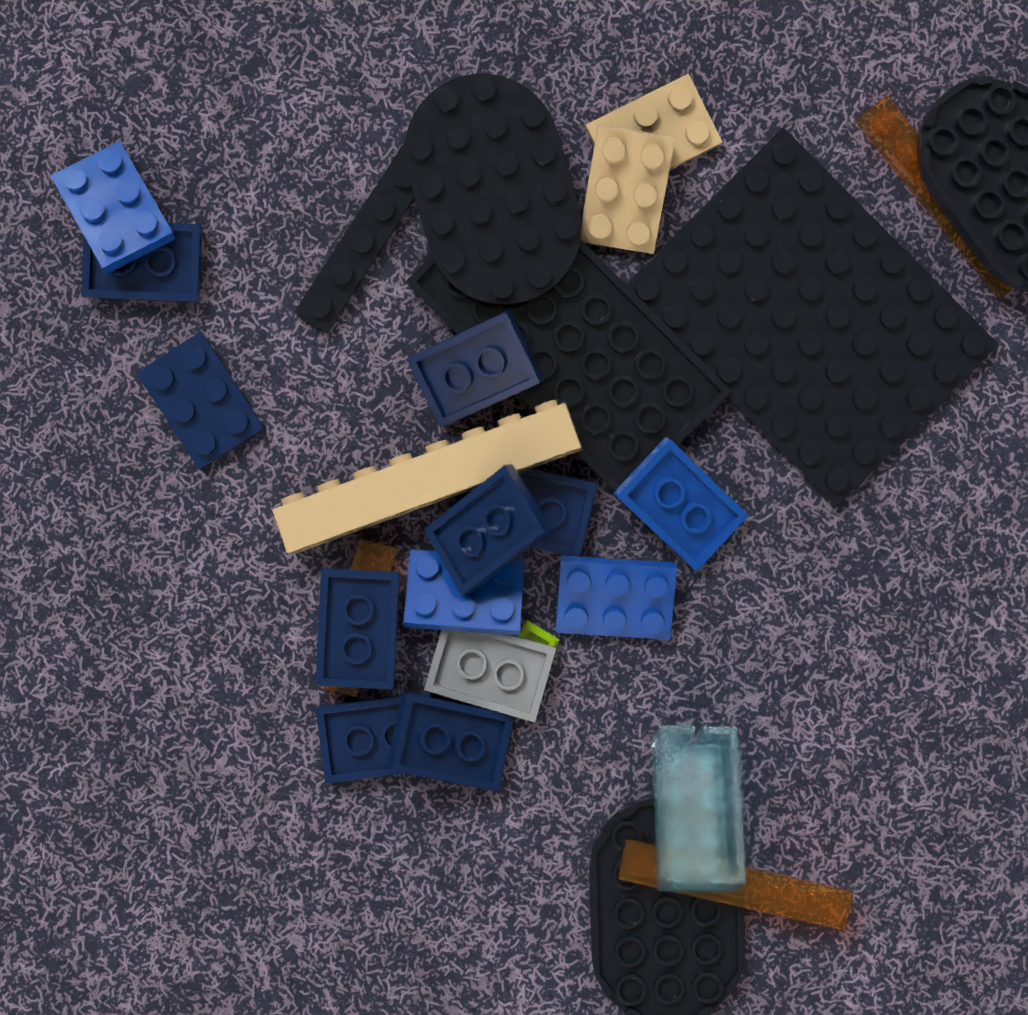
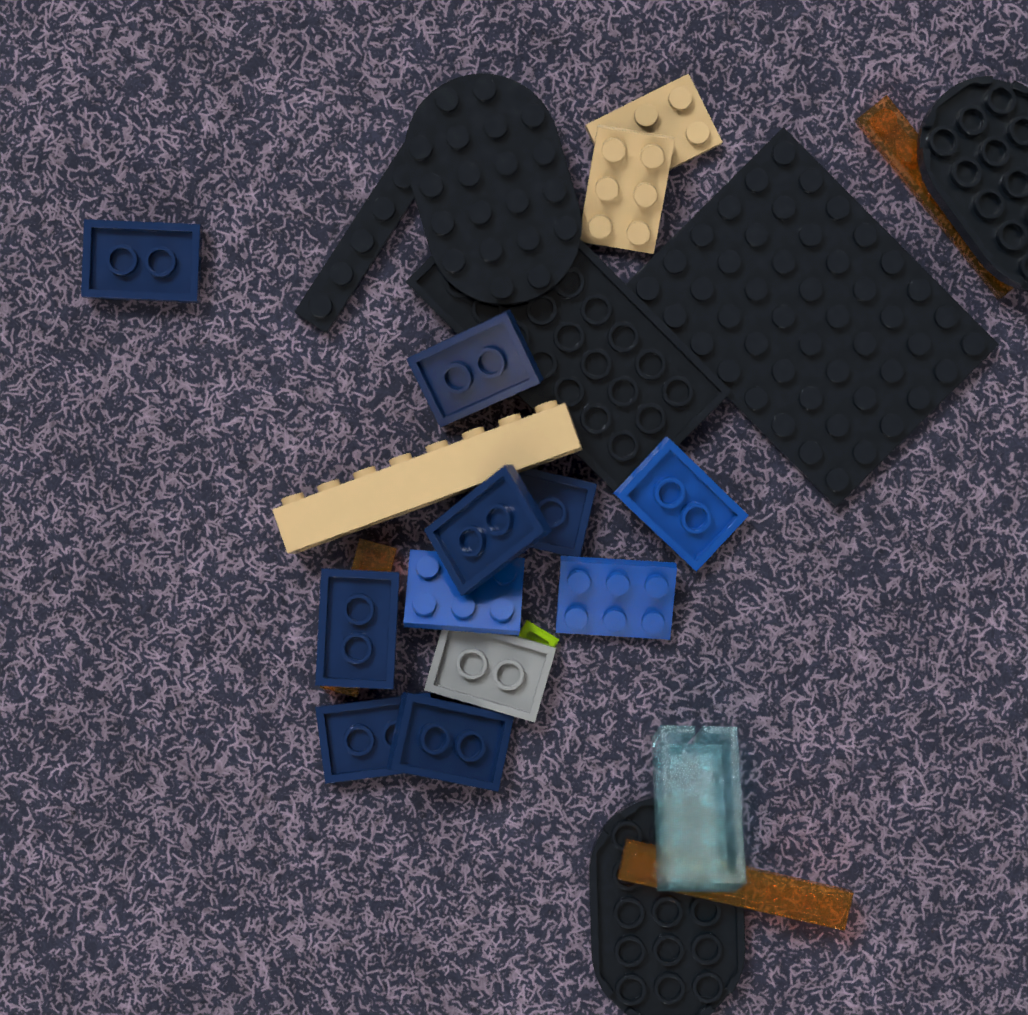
(112, 207): plate -> none
(200, 400): dark blue plate -> none

